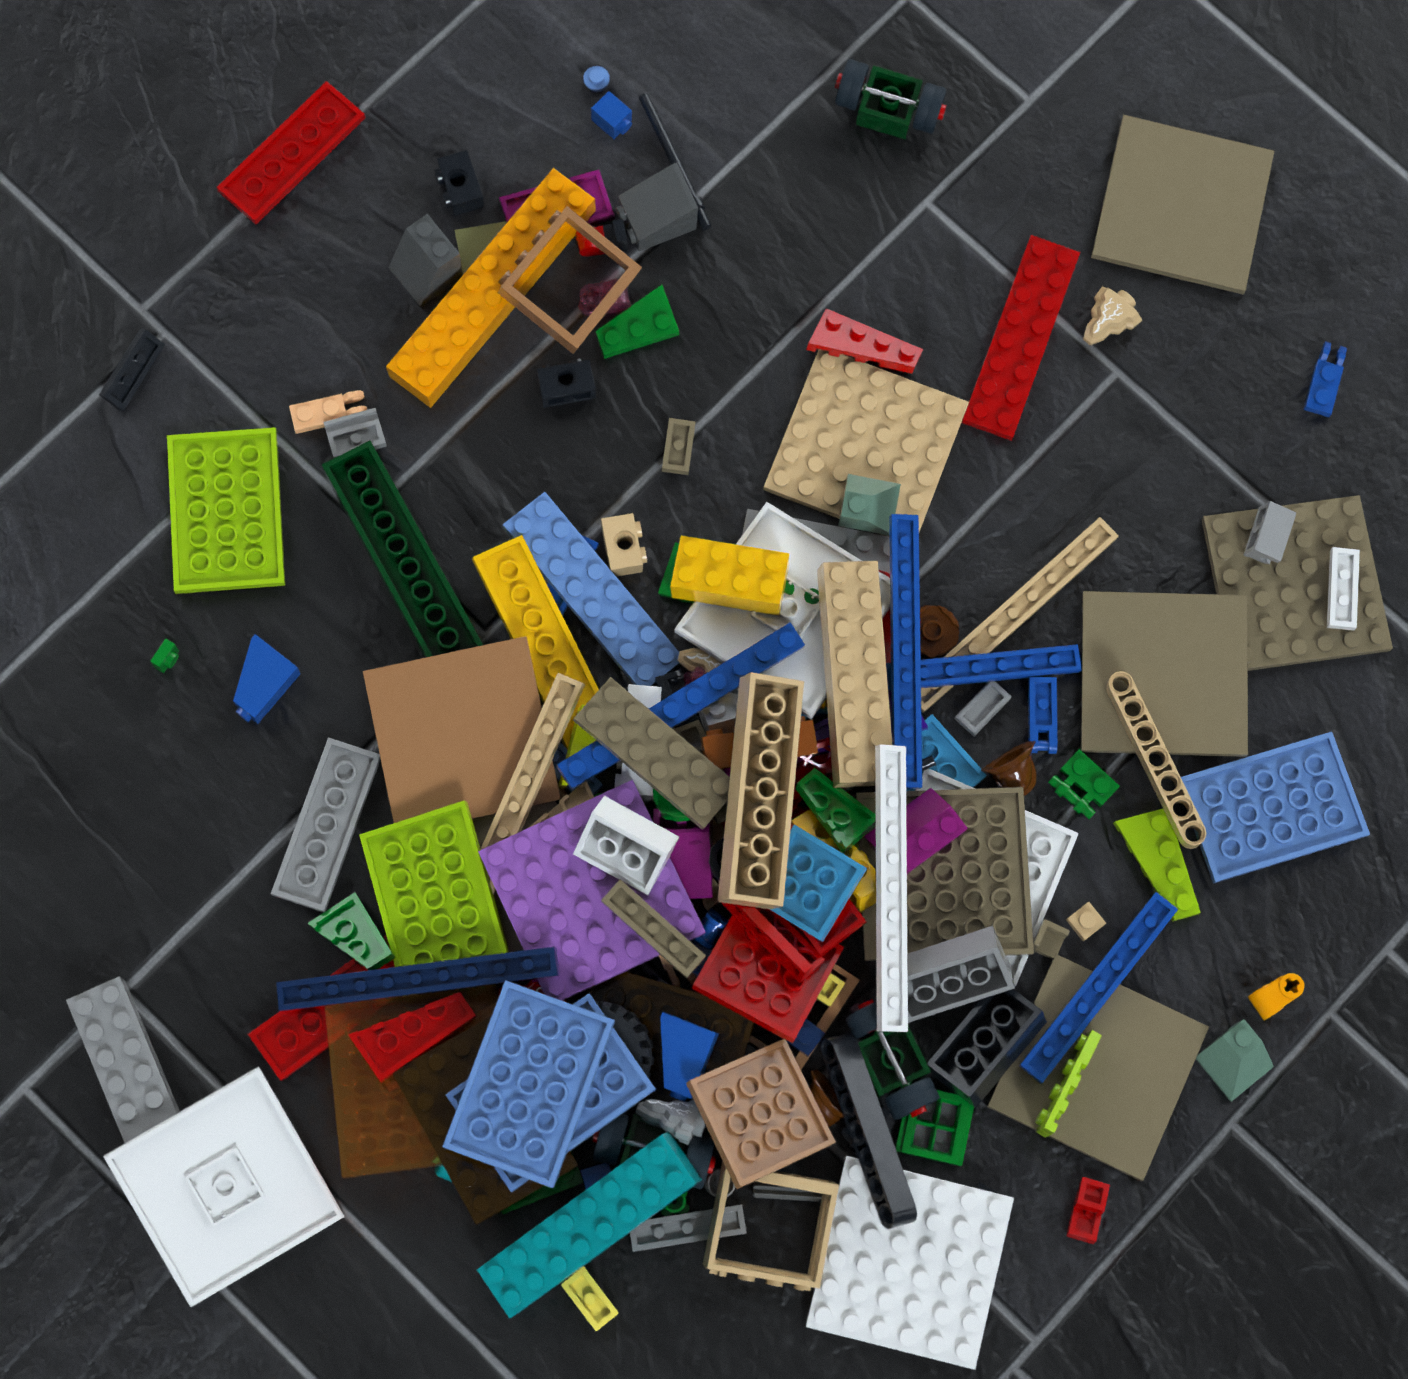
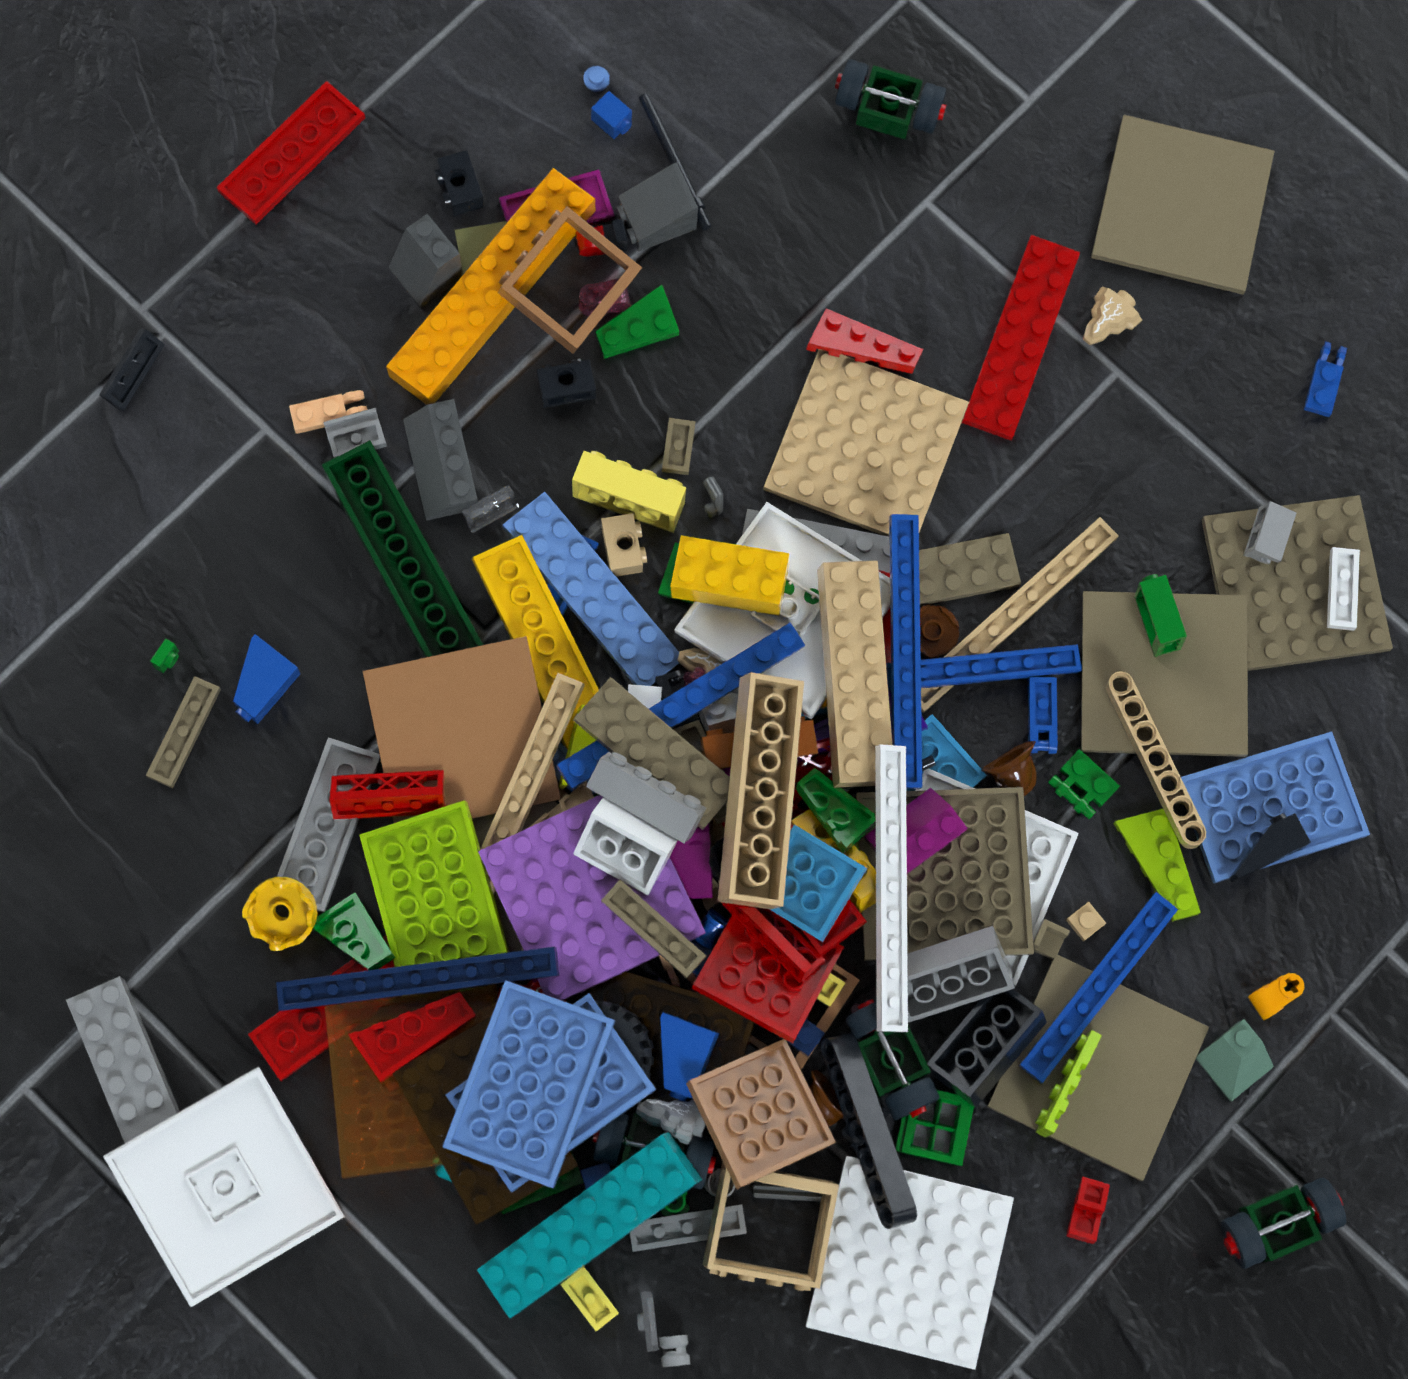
(183, 732): none -> dark tan plate
(225, 510): lime plate -> none
(268, 925): none -> yellow plate
(386, 799): none -> red fence
(440, 460): none -> dark grey slope
(490, 509): none -> clear plate
(629, 490): none -> light yellow brick
(646, 796): none -> light grey brick
(647, 1321): none -> clear plate
(674, 1358): none -> light grey wheel
(716, 495): none -> dark grey arm
(868, 504): sand green slope -> none
(967, 569): none -> dark tan plate
(982, 707): light grey tile -> none
(1160, 615): none -> green window
(1276, 842): none -> black slope
(1283, 1222): none -> brick

